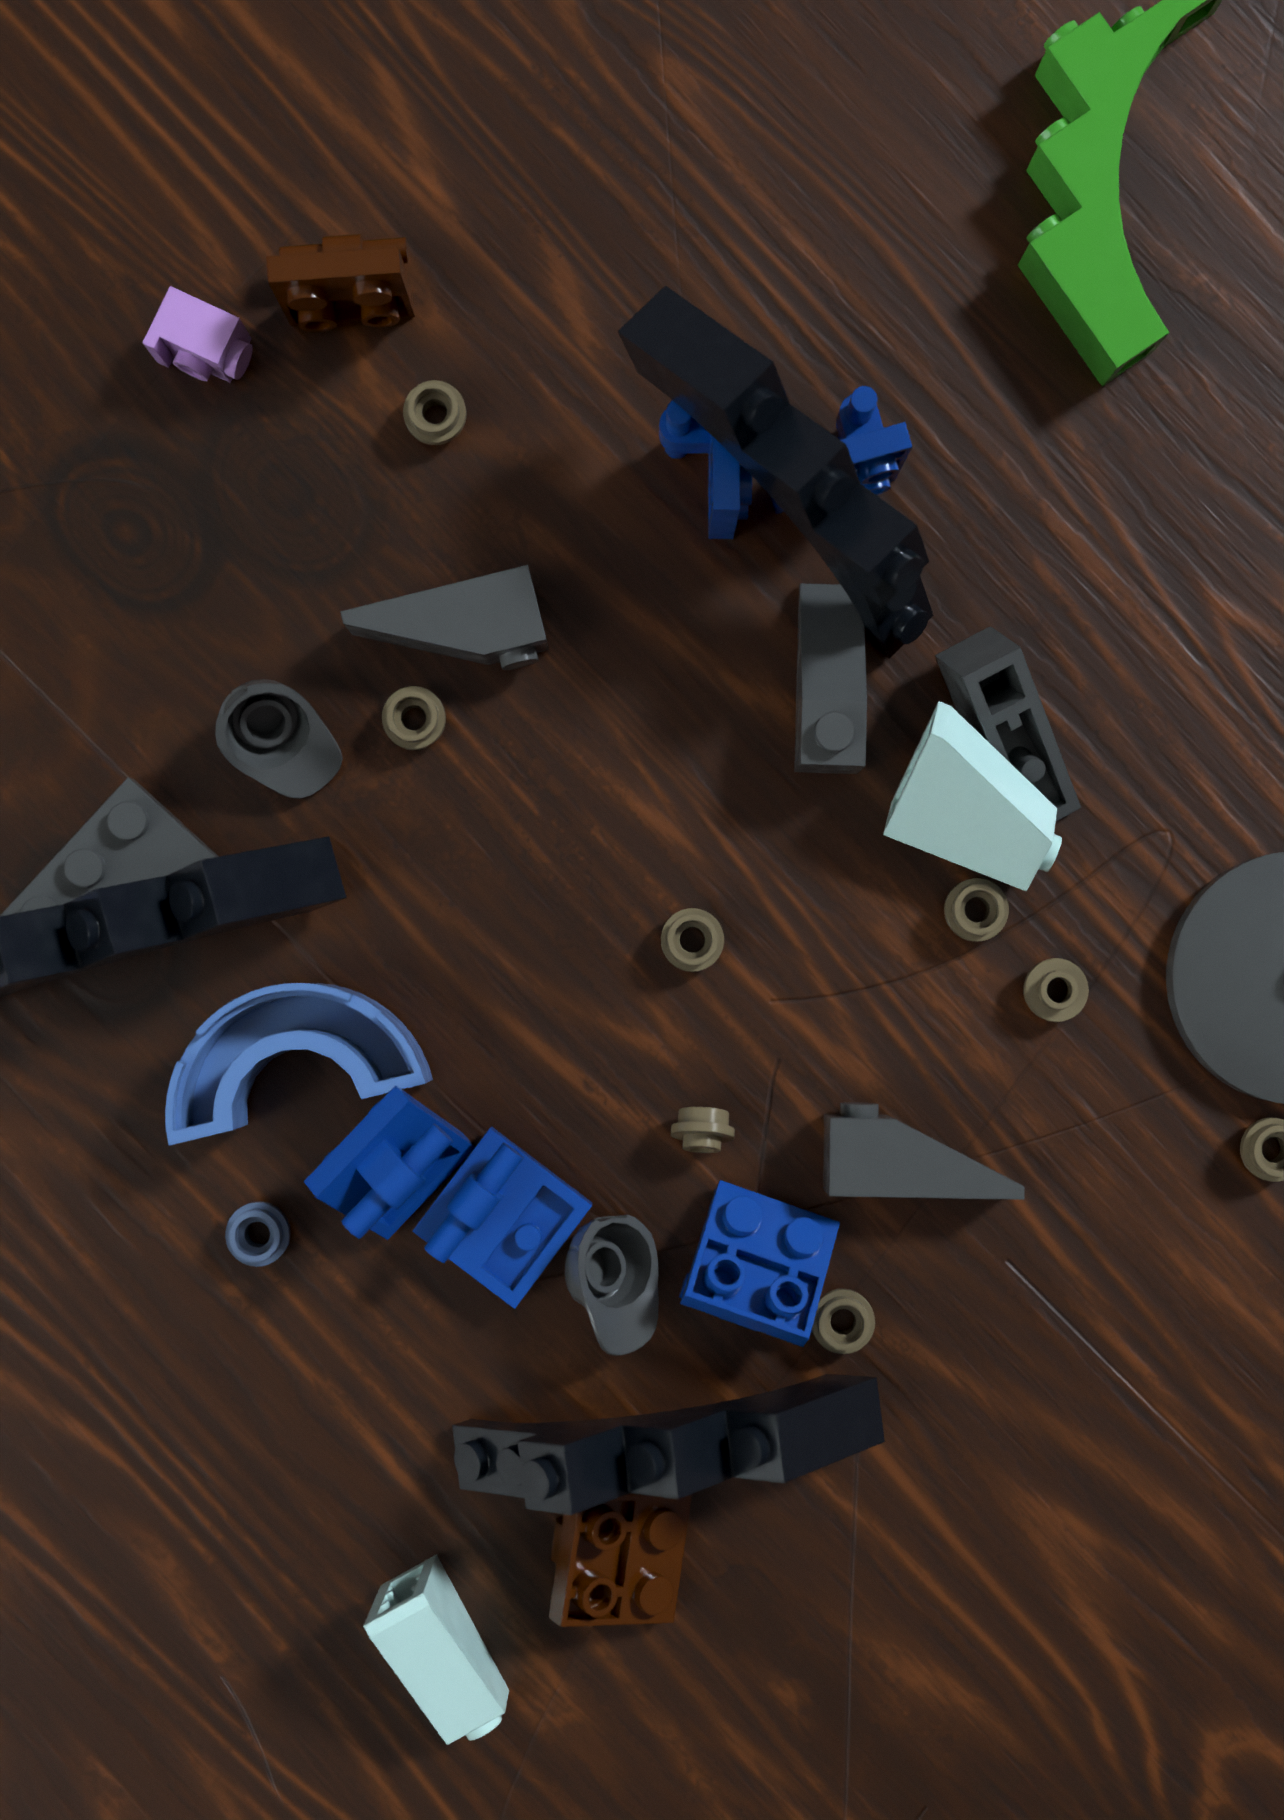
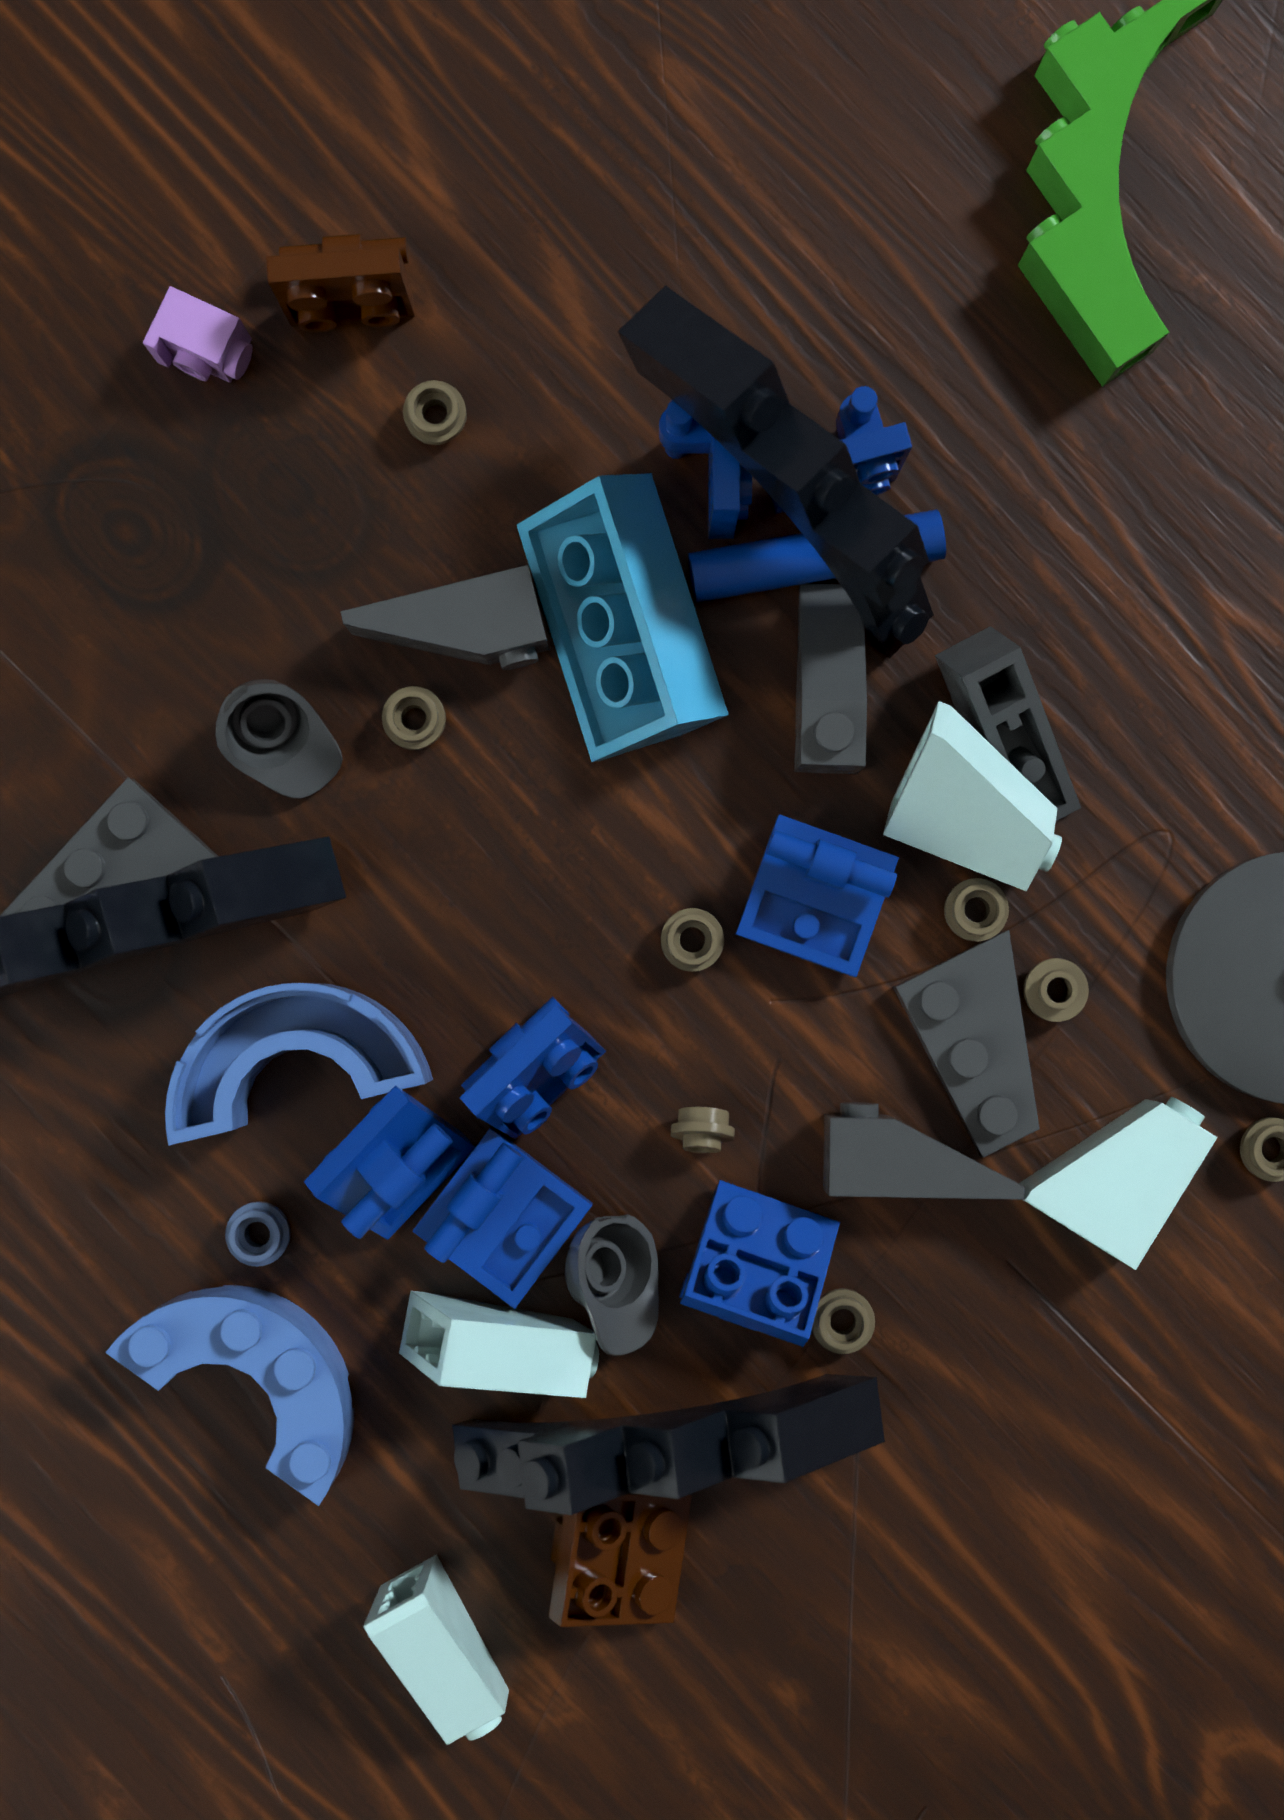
(282, 1353): none -> medium blue brick
(497, 1347): none -> light aqua slope
(531, 1070): none -> blue plate
(621, 615): none -> medium azure slope
(782, 562): none -> blue piece
(817, 896): none -> blue plate
(976, 1040): none -> dark grey wing
(1124, 1177): none -> light aqua slope

